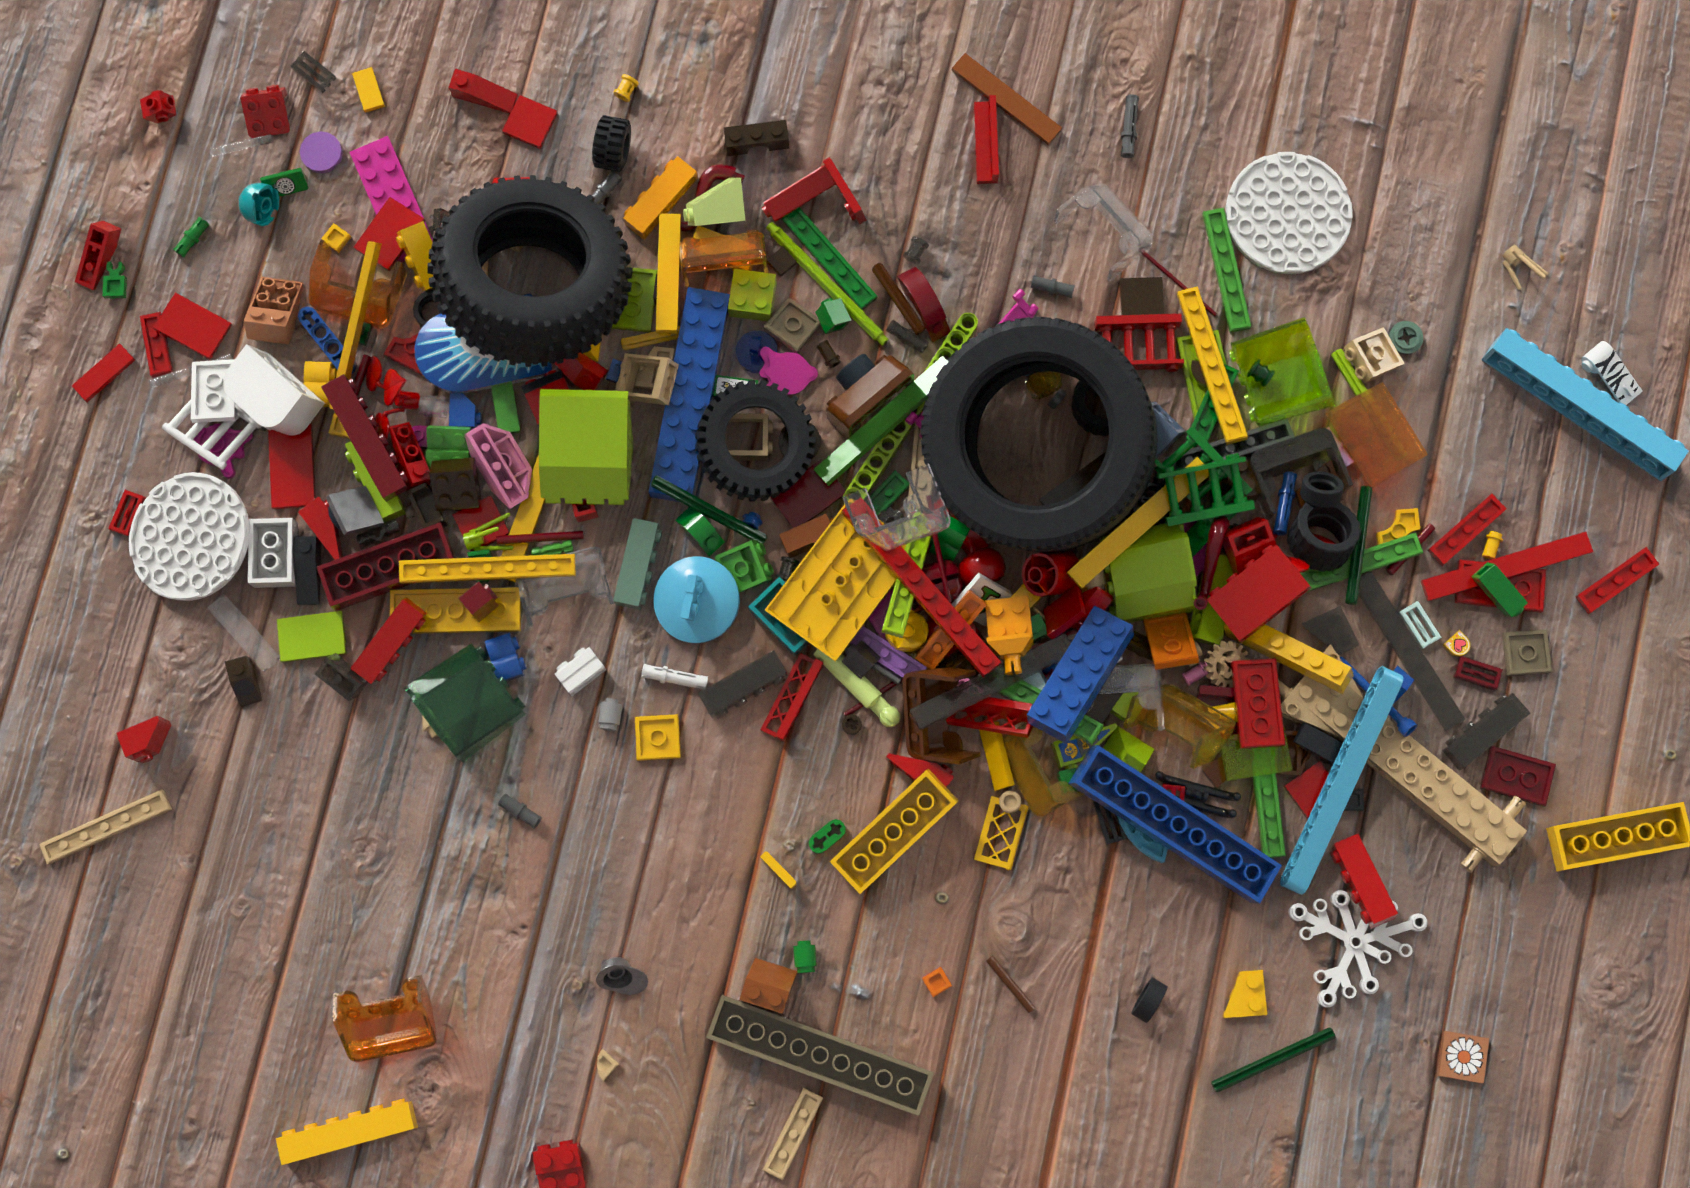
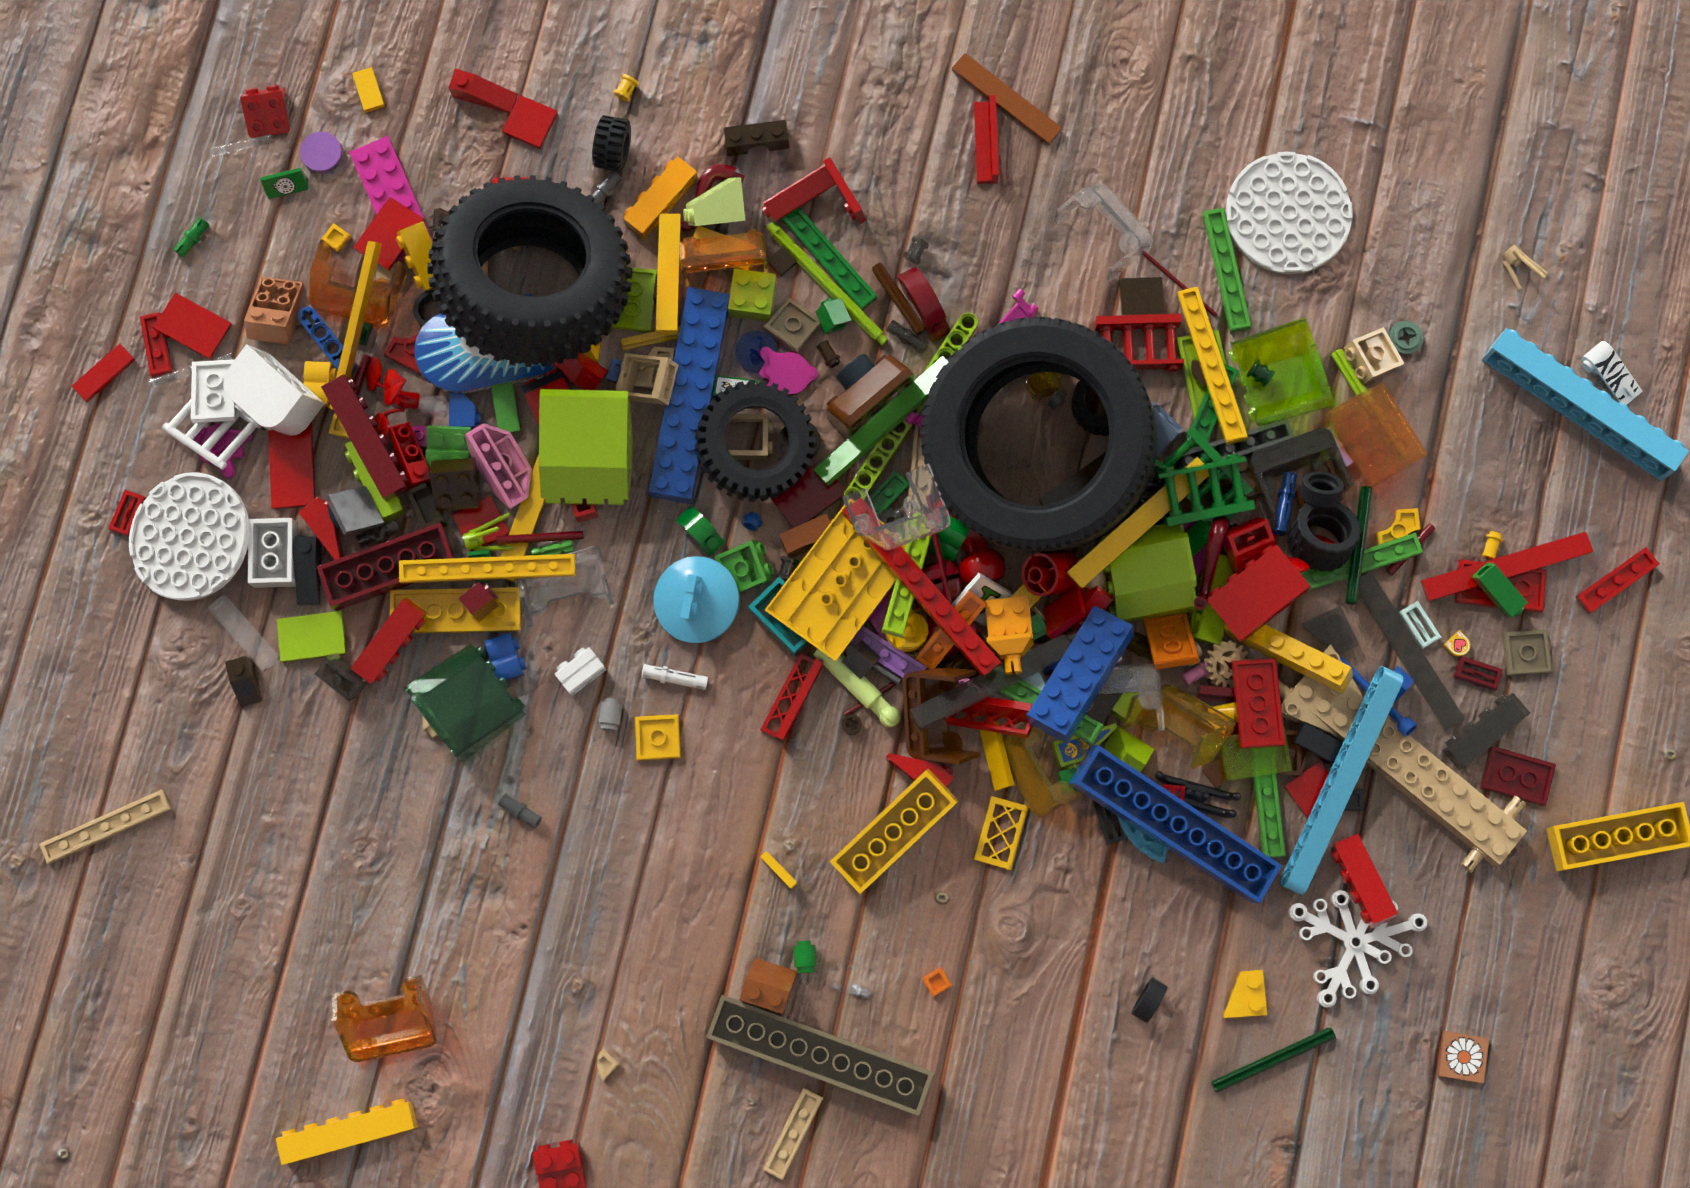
(98, 250): red slope -> none
(114, 285): green plate -> none
(144, 739): red slope -> none
(158, 107): red brick -> none
(258, 203): teal cylinder -> none
(325, 82): clear smoke tile -> none
(620, 977): flat silver piece -> none
(637, 563): sand green brick -> none
(708, 509): dark green axle -> none
(743, 684): clear smoke brick -> none
(823, 833): green beam -> none
(1010, 802): tan tile -> none
(1012, 986): reddish brown bar -> none
(1052, 286): dark grey pin -> none
(1129, 131): dark grey pin -> none
(1467, 529): red plate -> none

